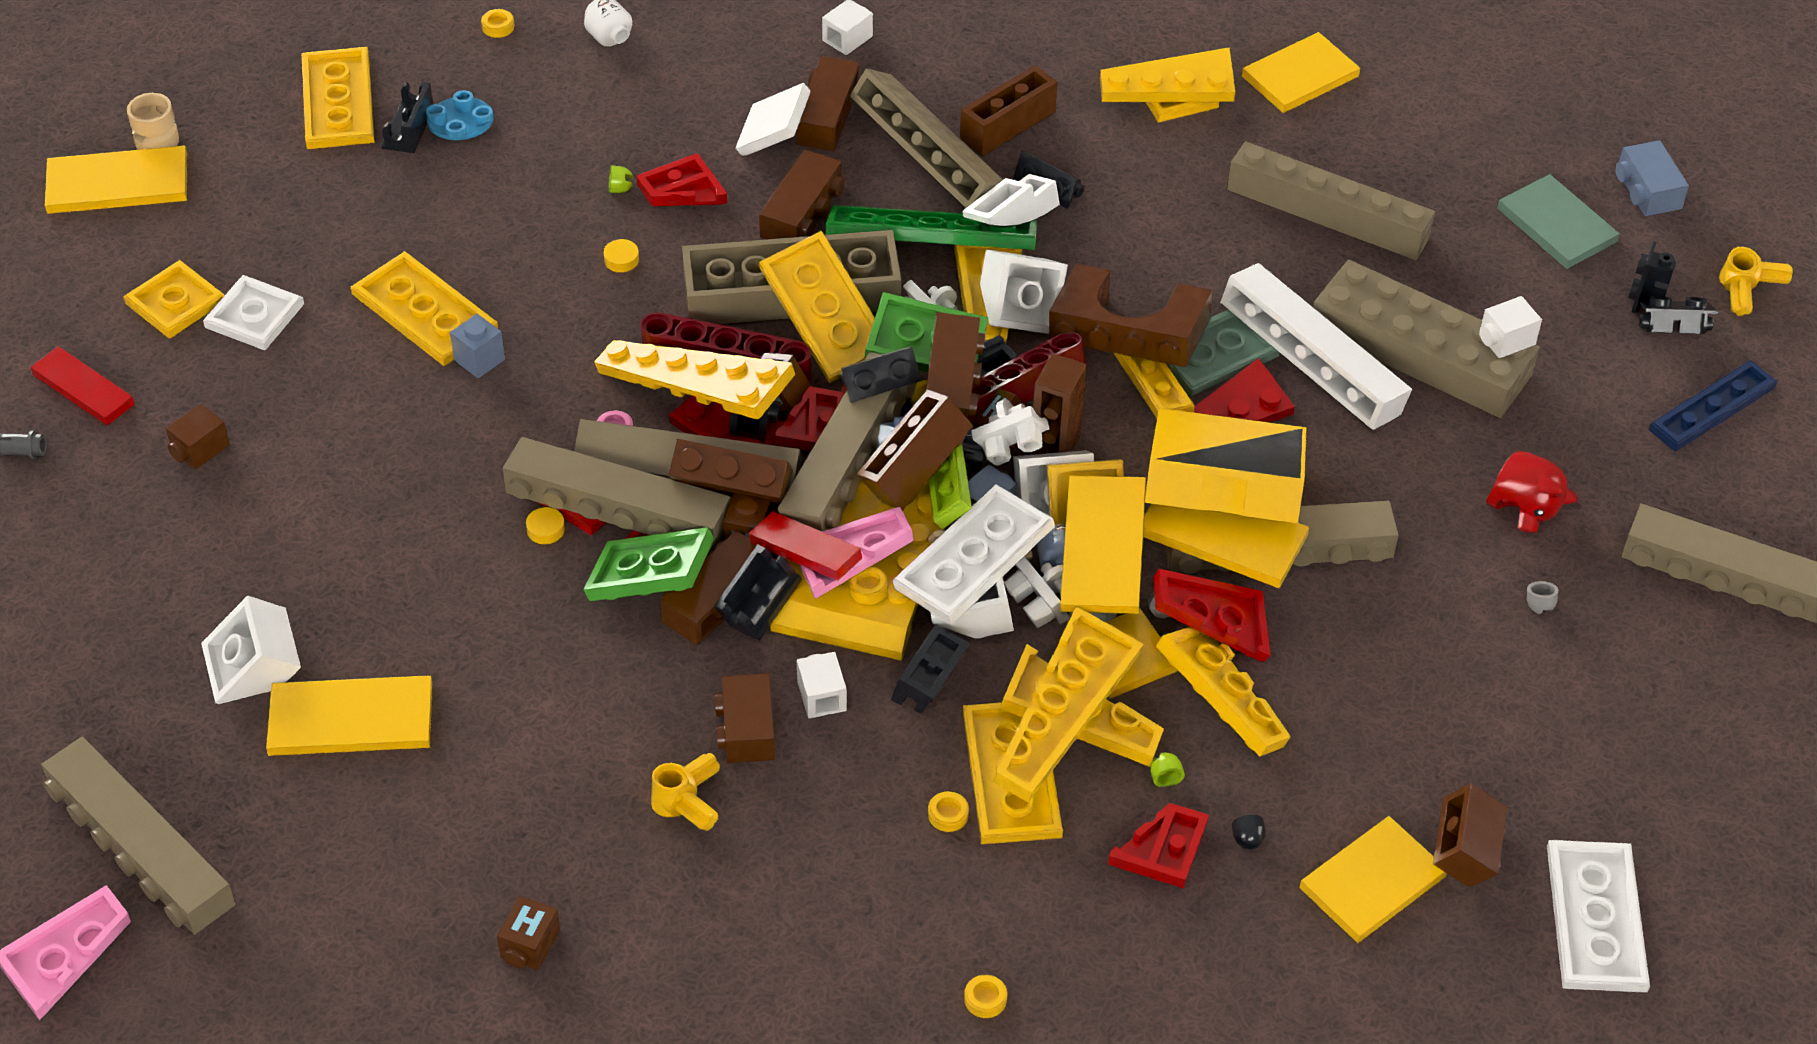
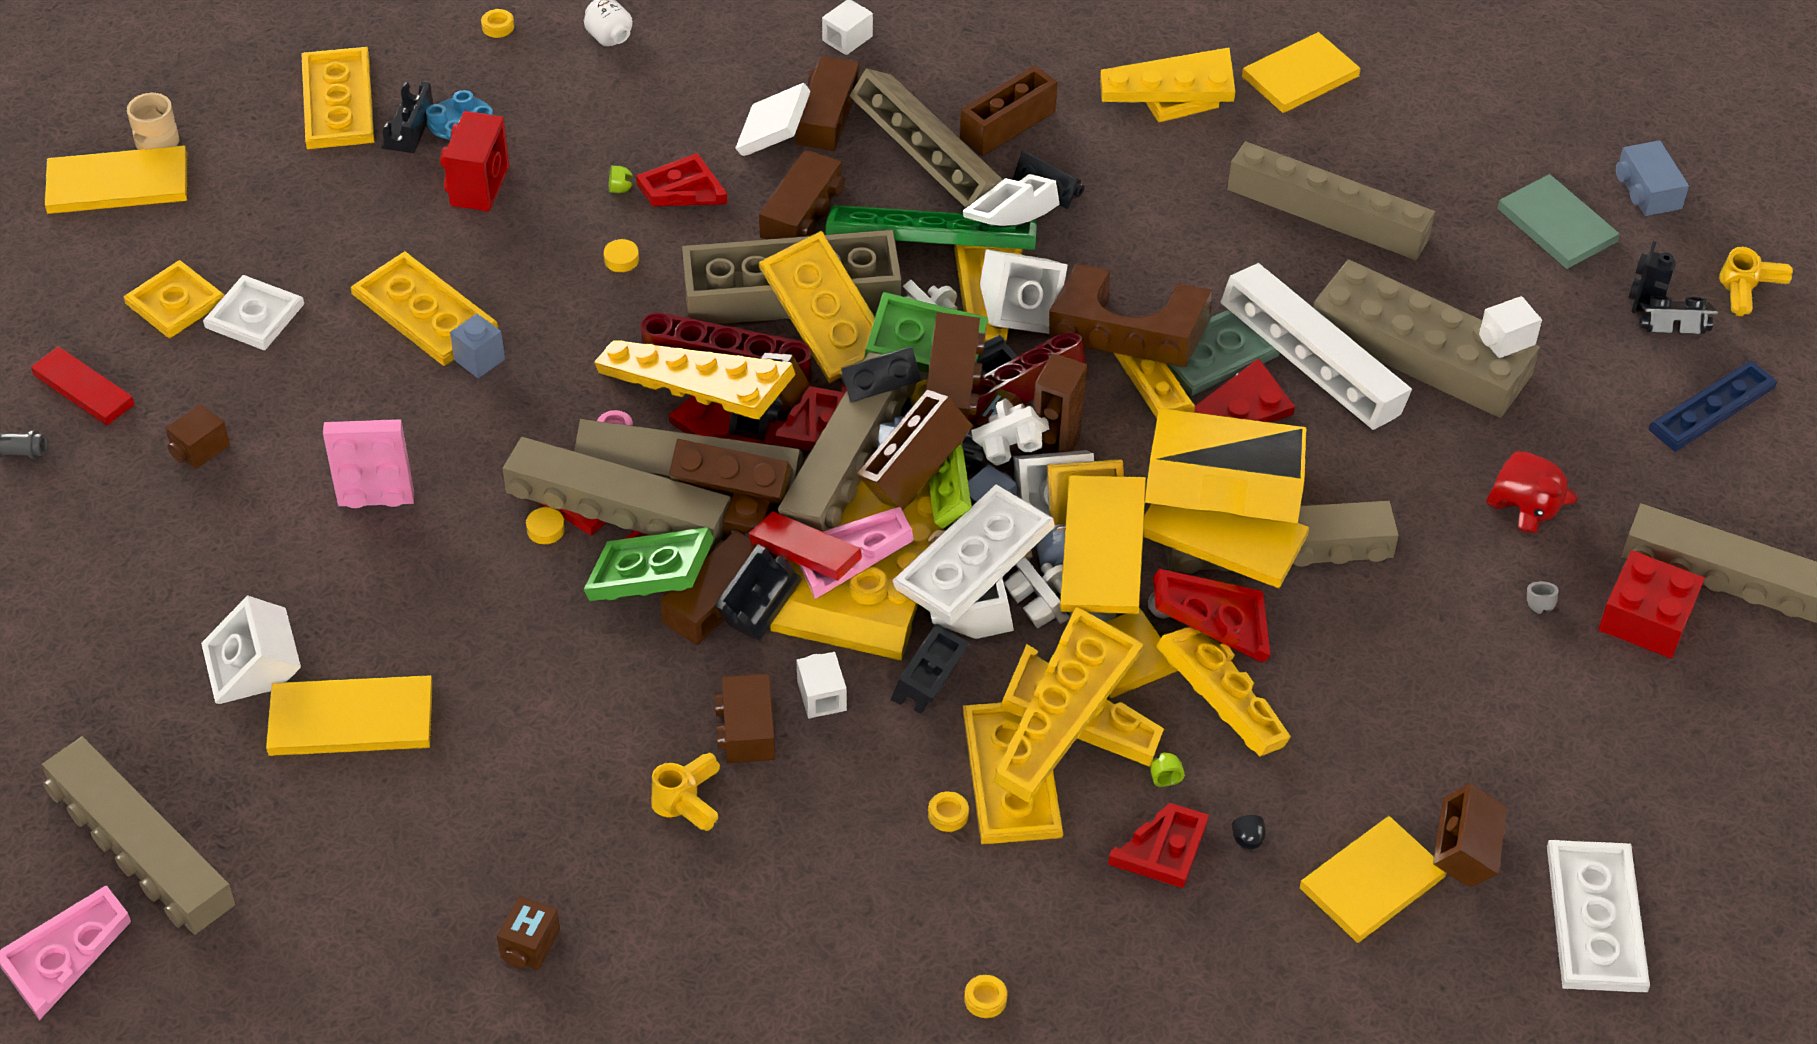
(369, 463): none -> bright pink plate
(475, 161): none -> red brick
(1651, 604): none -> red brick

